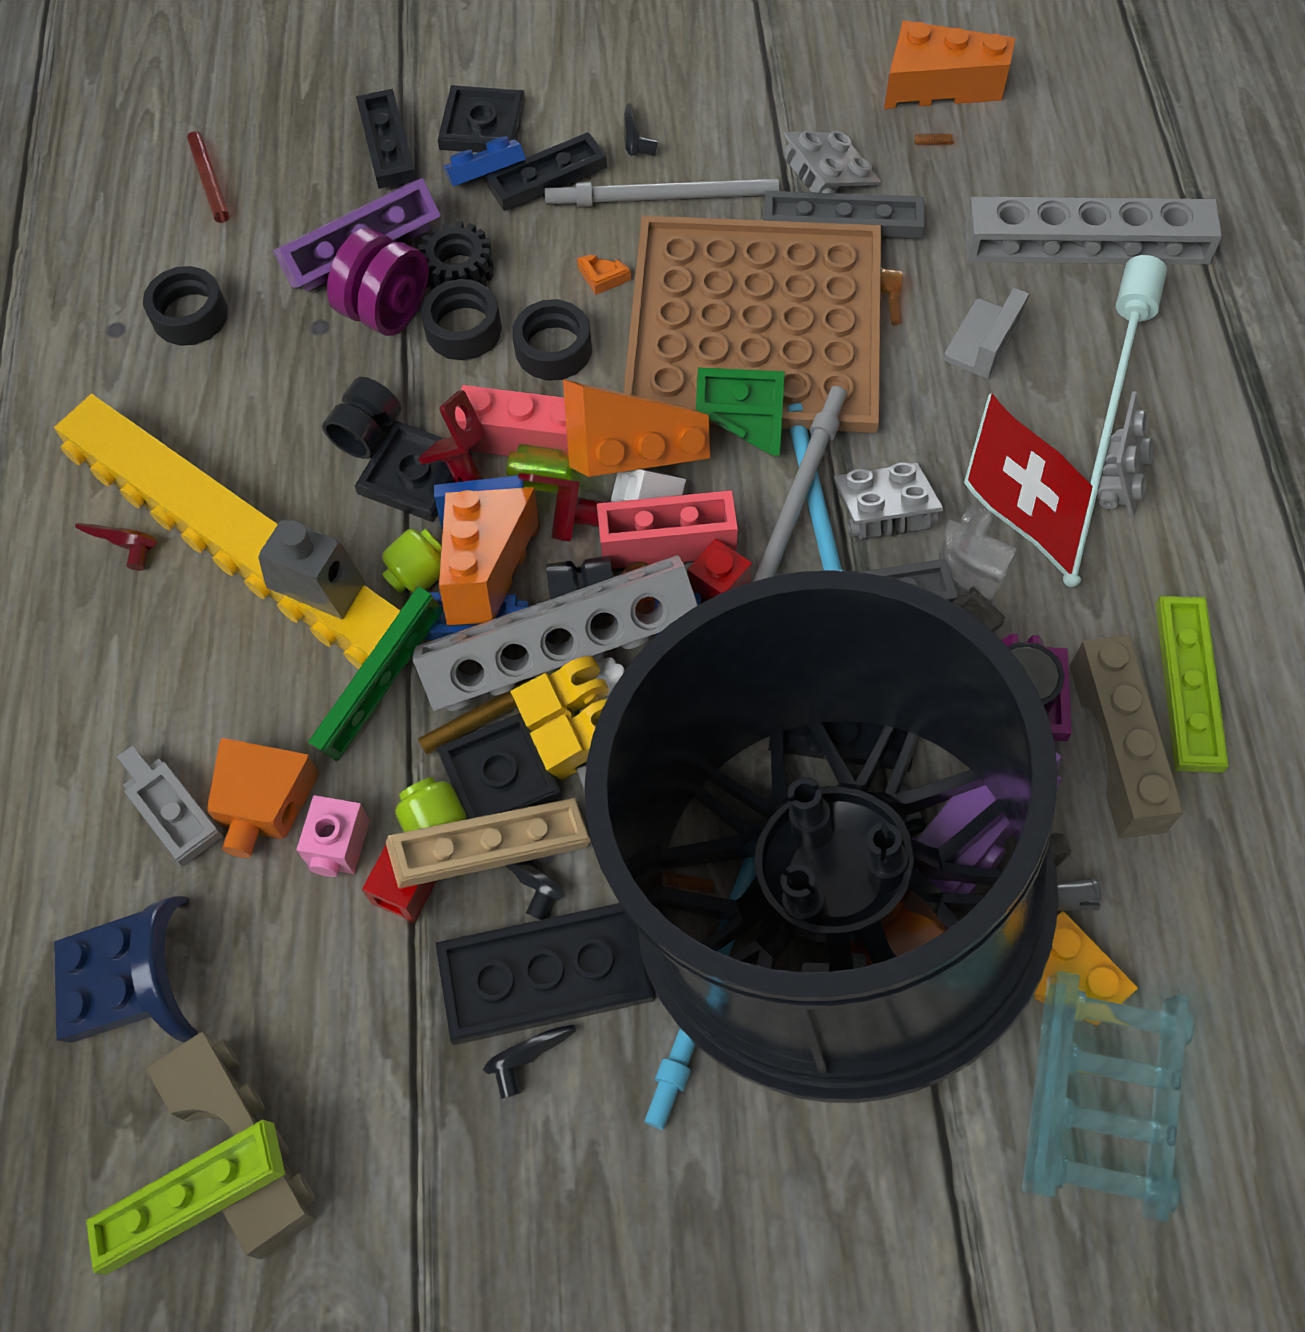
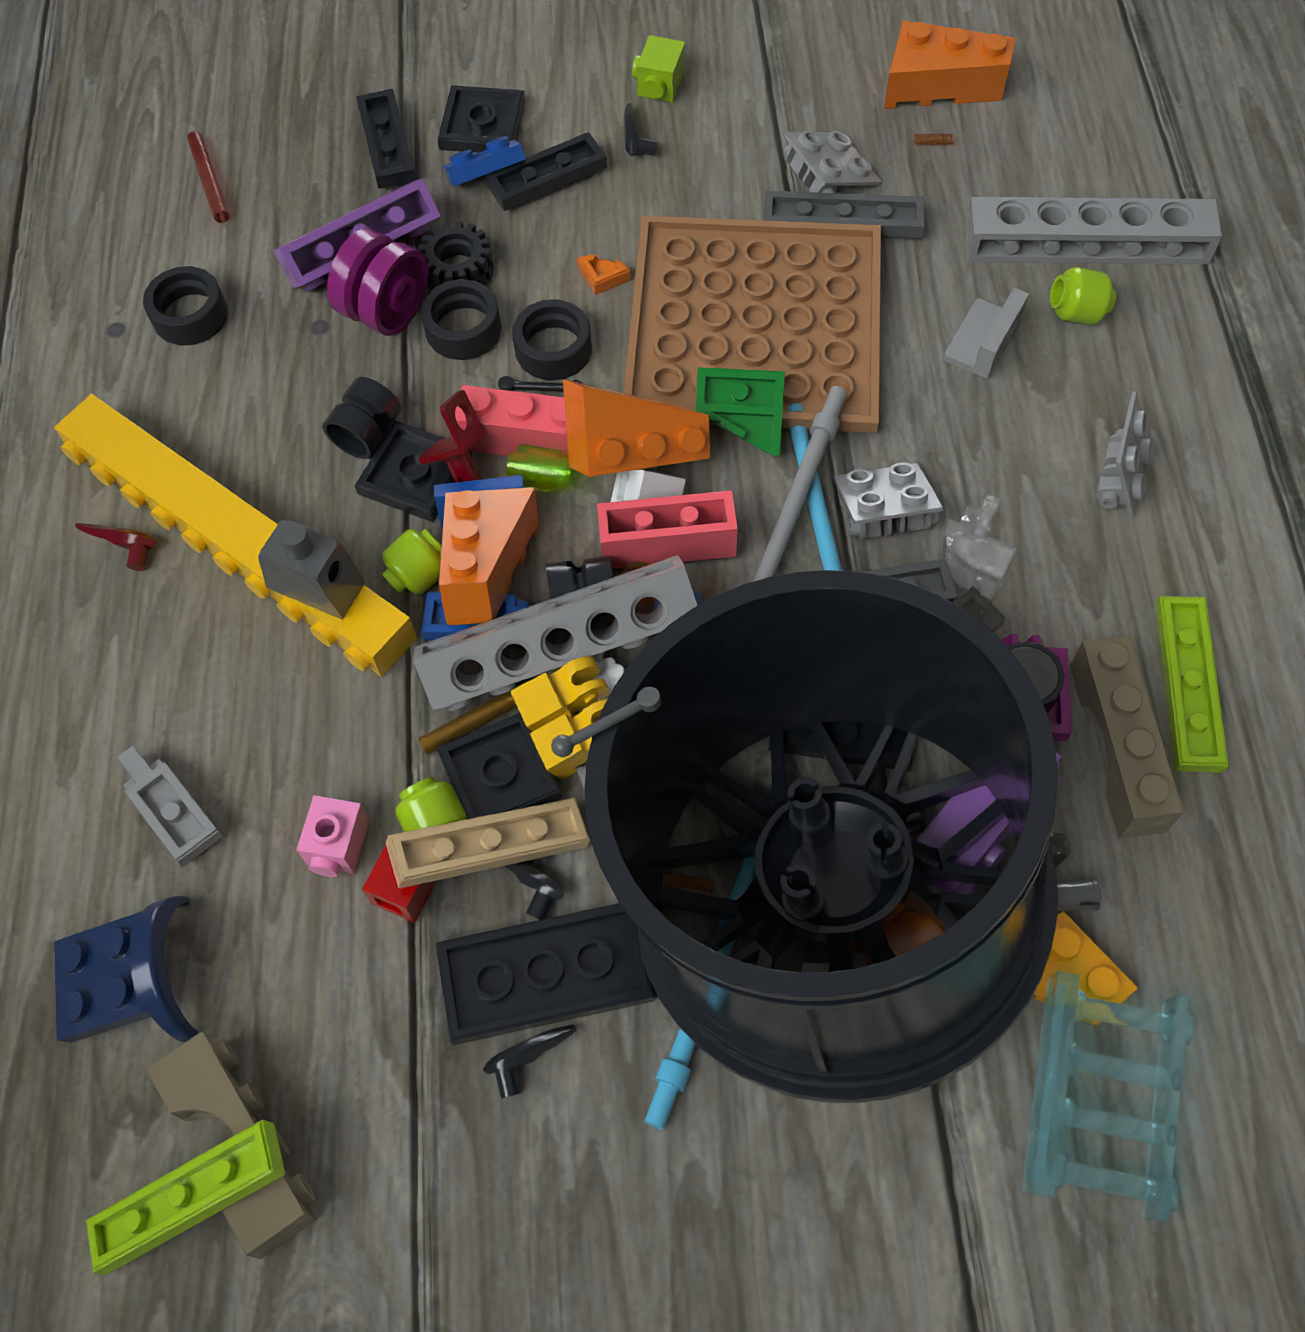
(257, 792): orange torso -> none
(376, 674): green tile -> none
(507, 383): none -> black hinge
(569, 507): dark red bracket -> none
(585, 194): light grey bar -> none
(647, 700): none -> dark grey hinge
(660, 68): none -> lime brick
(718, 571): red brick -> none
(891, 284): clear orange hand -> none
(1030, 480): flag -> none
(1082, 295): none -> lime head

